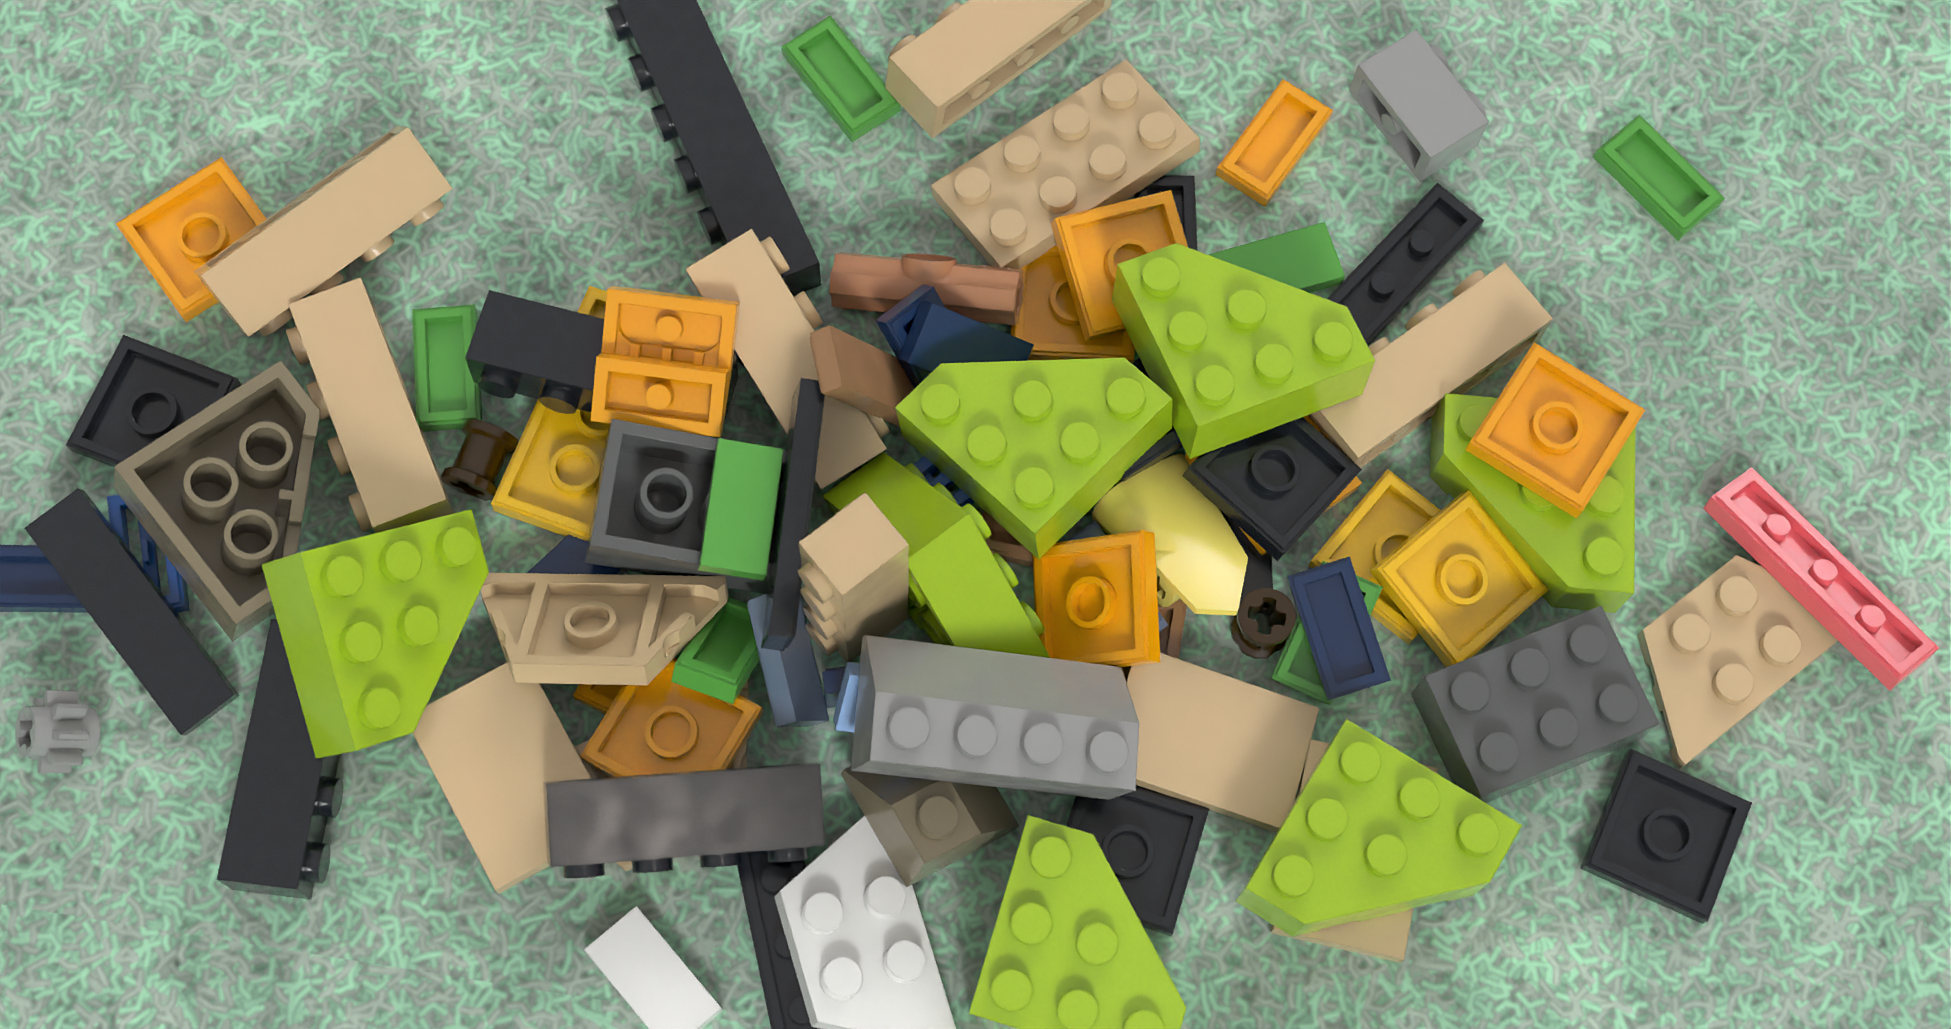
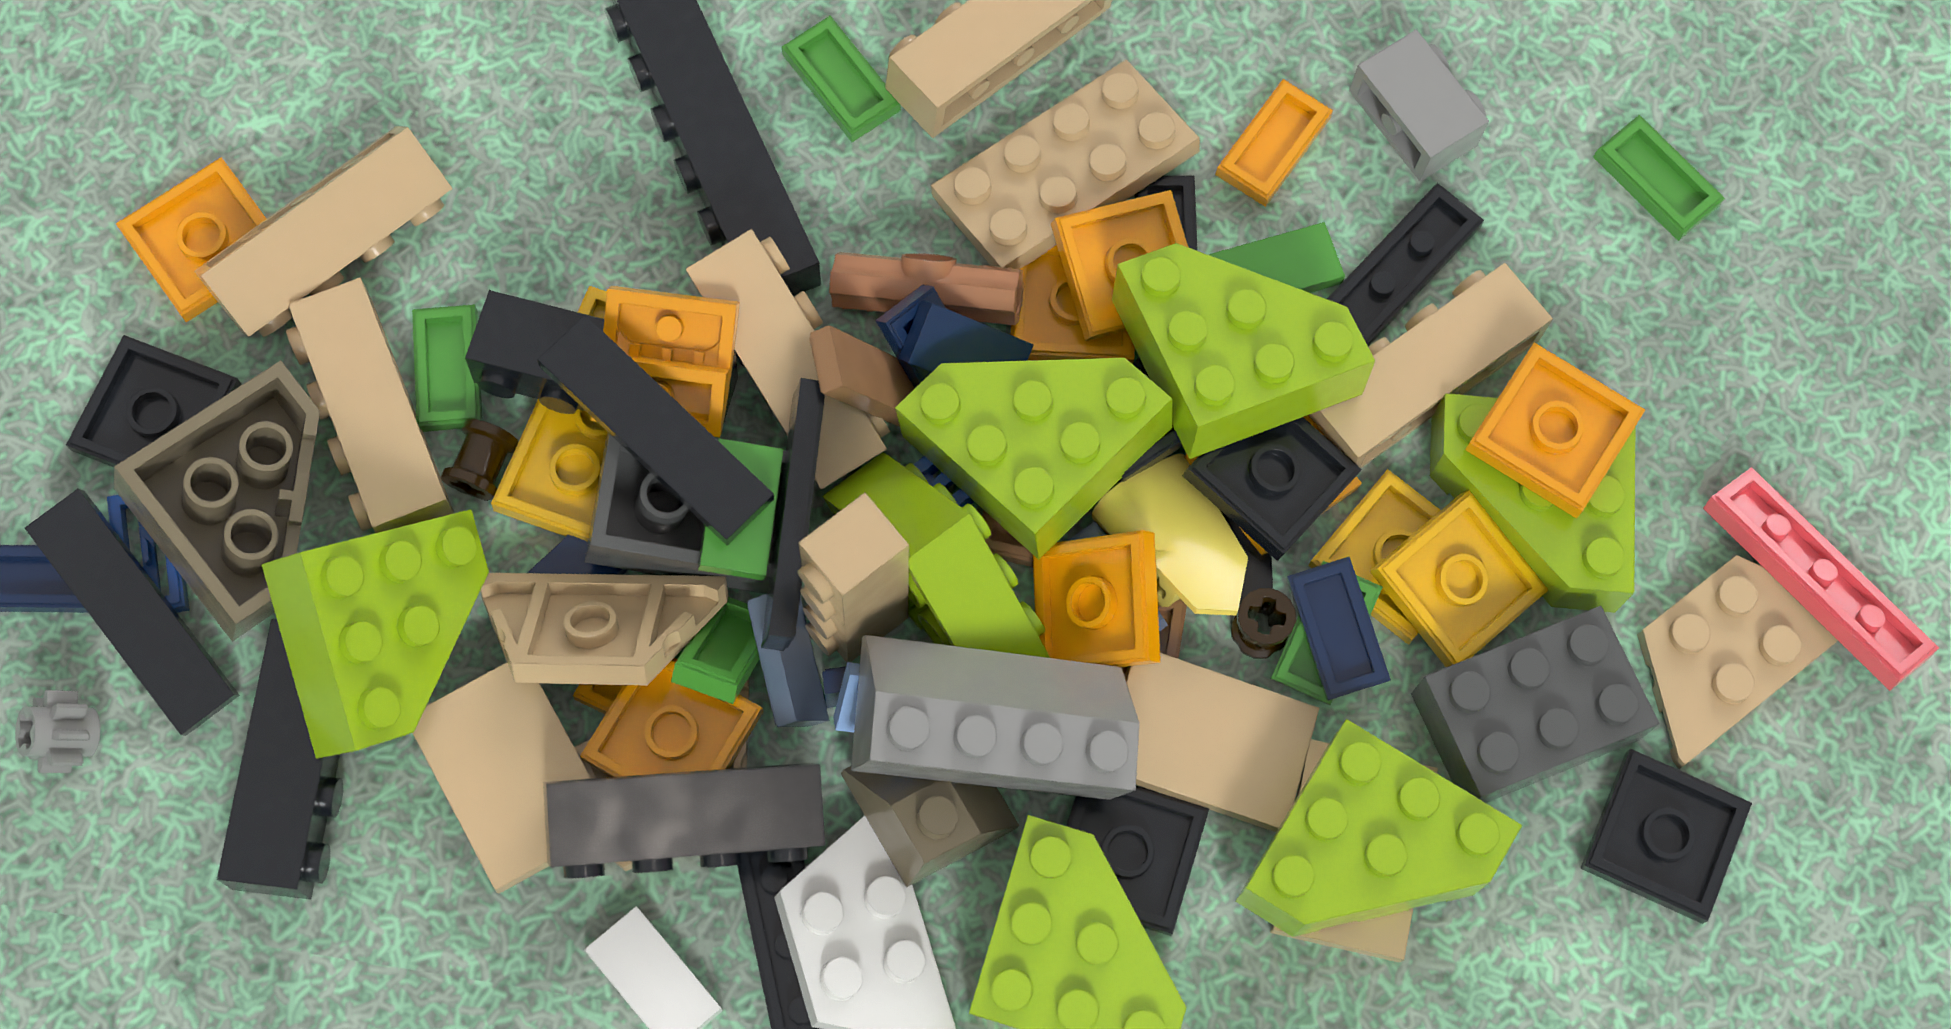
(656, 429): none -> black tile

